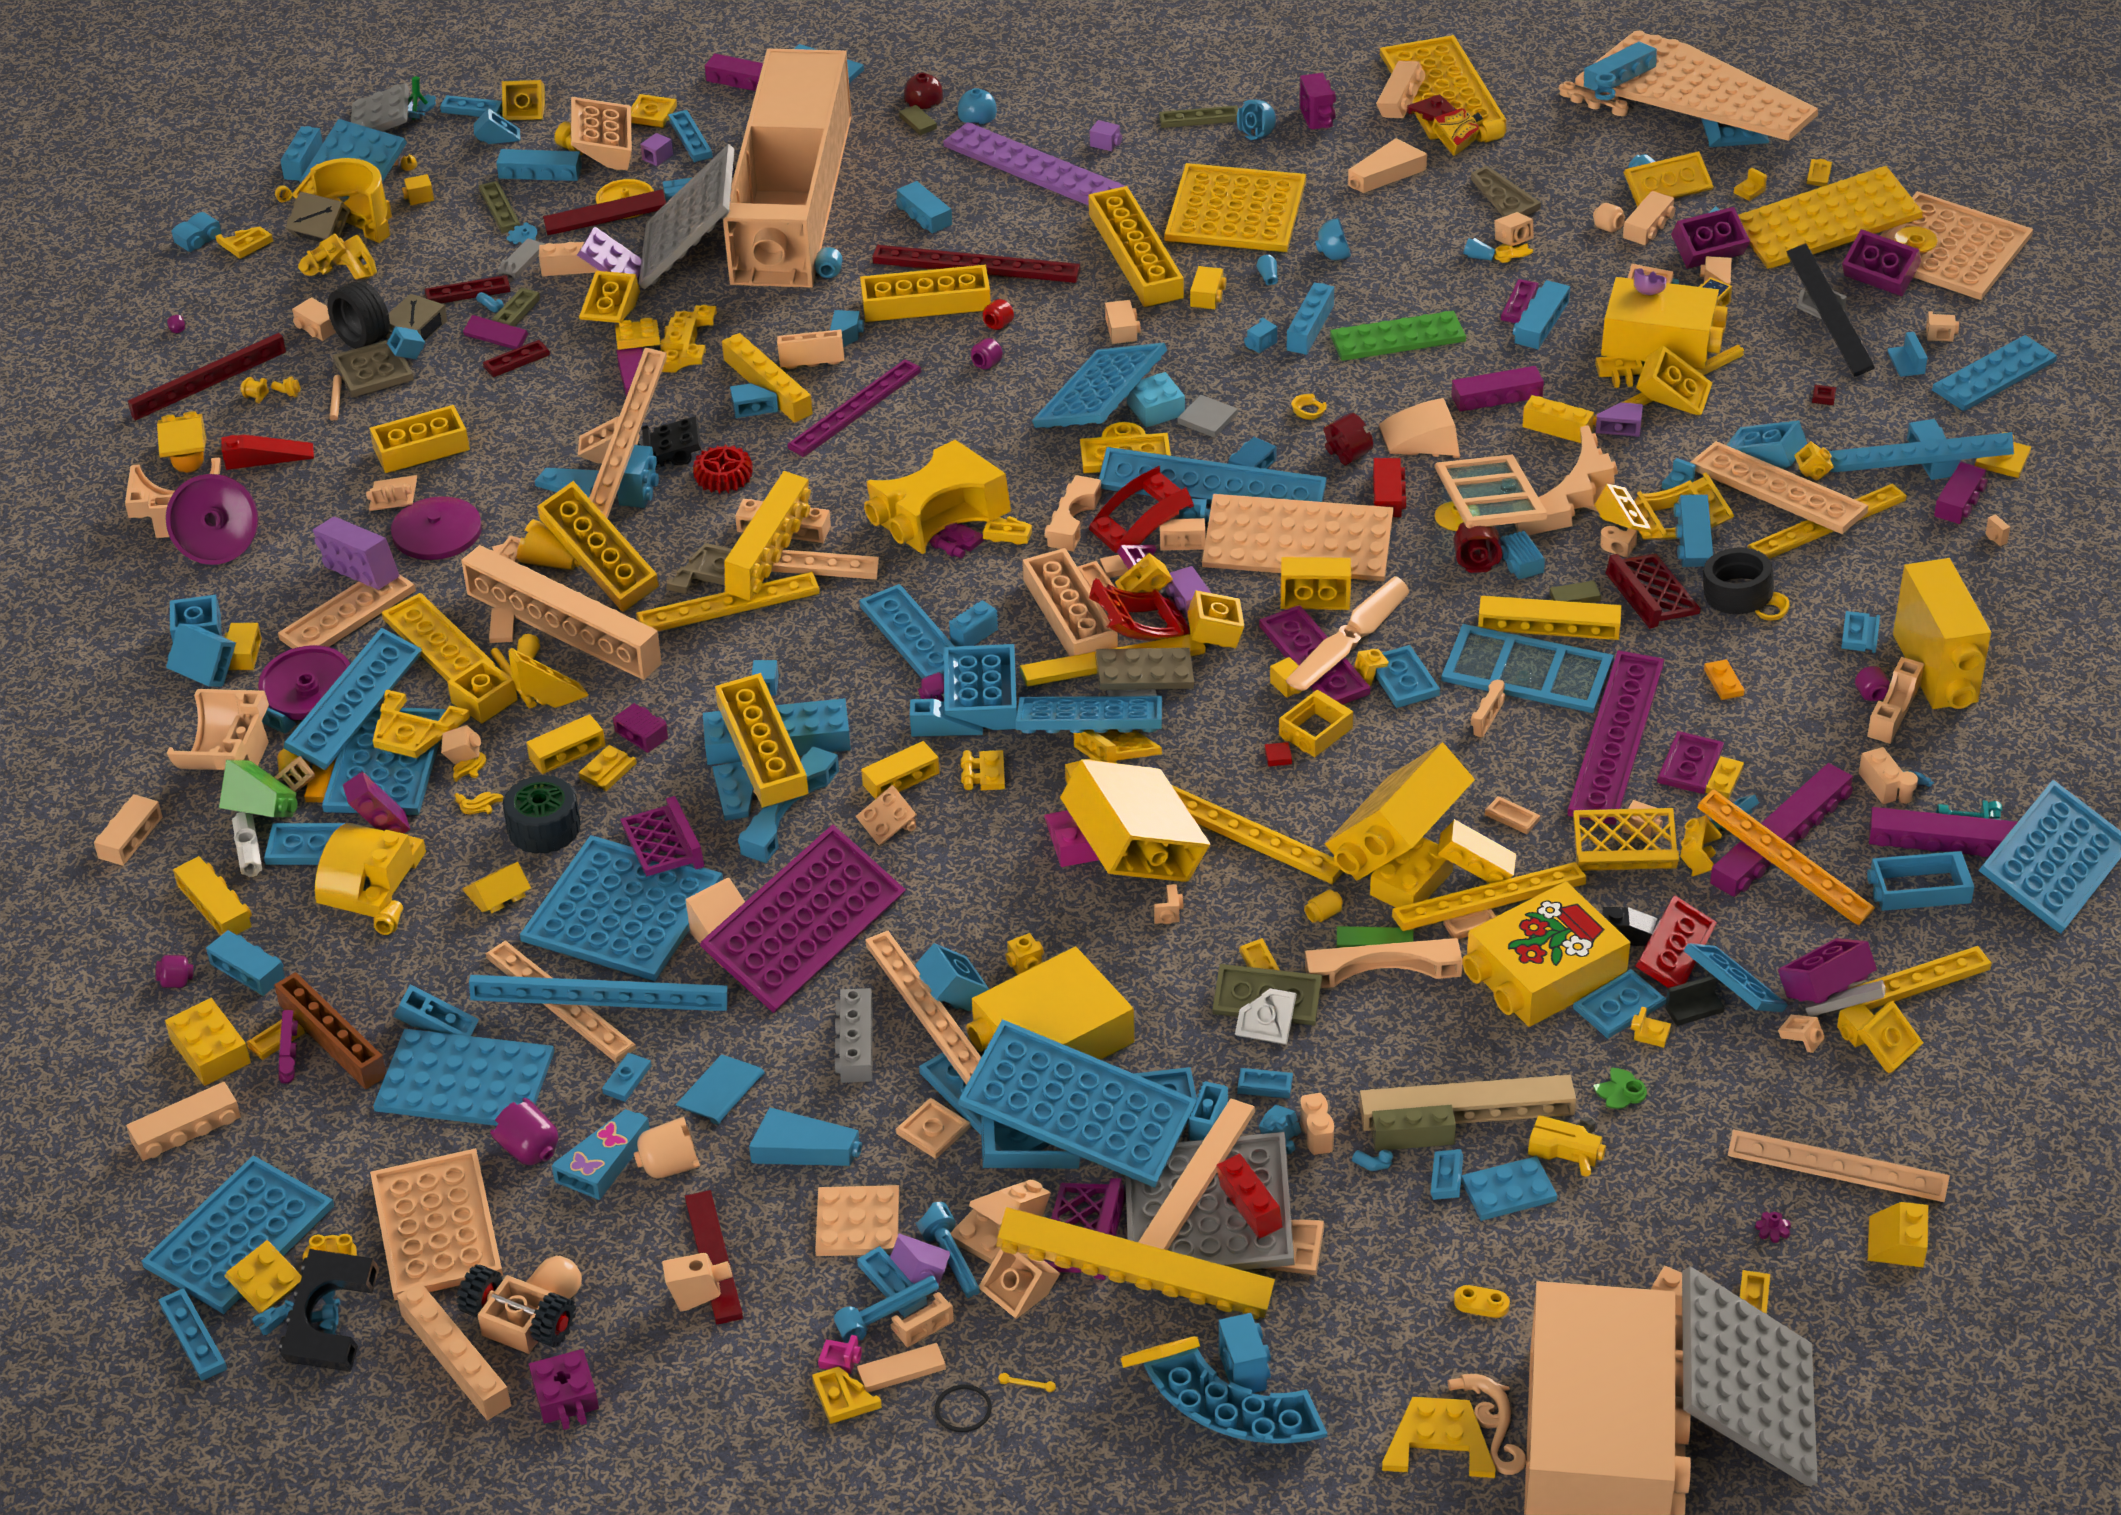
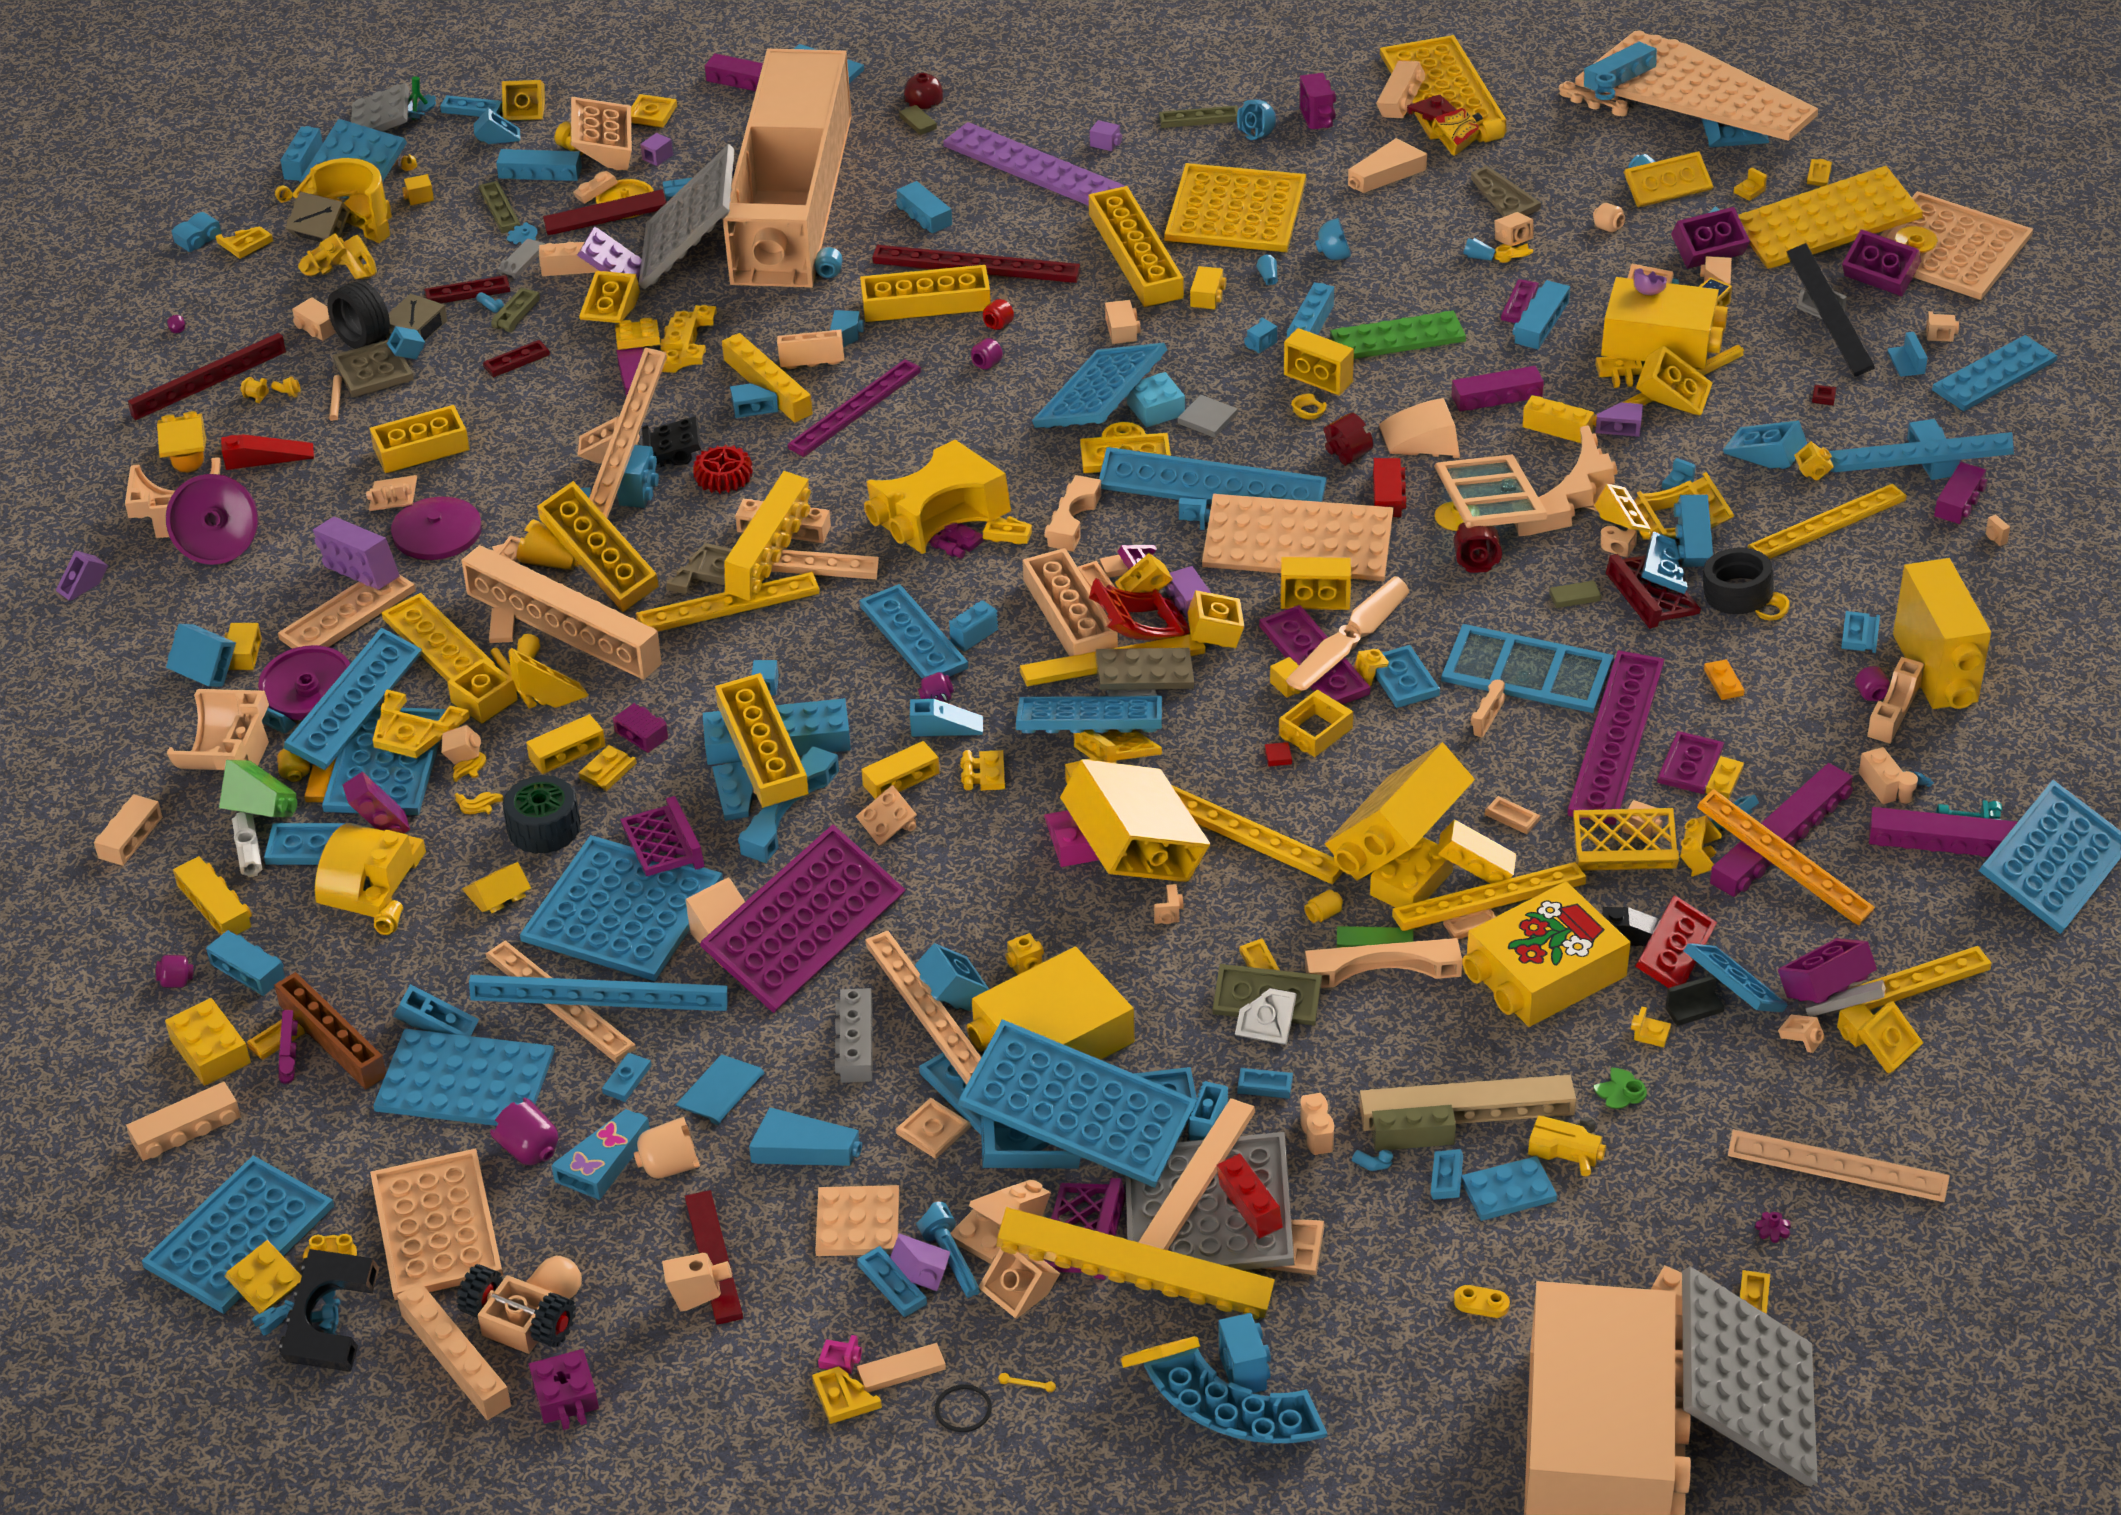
(81, 575): none -> medium lavender slope
(192, 1334): dark azure plate -> none
(200, 611): dark azure brick -> none
(298, 762): light nougat slope -> none
(495, 332): magenta tile -> none
(557, 478): dark azure wing -> none
(594, 187): none -> light nougat plate
(690, 136): dark azure plate -> none
(852, 1322): dark azure axle -> none
(924, 1321): light nougat hinge -> none
(977, 107): dark azure cylinder -> none
(981, 685): dark azure slope -> none
(1169, 499): red wedge -> none
(1183, 534): light nougat hinge -> none
(1255, 454): dark azure brick -> none
(1281, 1120): dark azure piece -> none
(1318, 361): none -> yellow brick
(1441, 1426): yellow wing -> none
(1499, 1421): light nougat plant -> none
(1522, 555): dark azure brick -> none
(1550, 617): yellow brick -> none
(1615, 1003): dark azure tile -> none
(1649, 218): light nougat brick -> none
(1662, 563): none -> dark azure wing
(1780, 487): light nougat plate -> none
(1899, 1235): yellow slope -> none
(1921, 865): dark azure window -> none
(2007, 464): yellow tile -> none

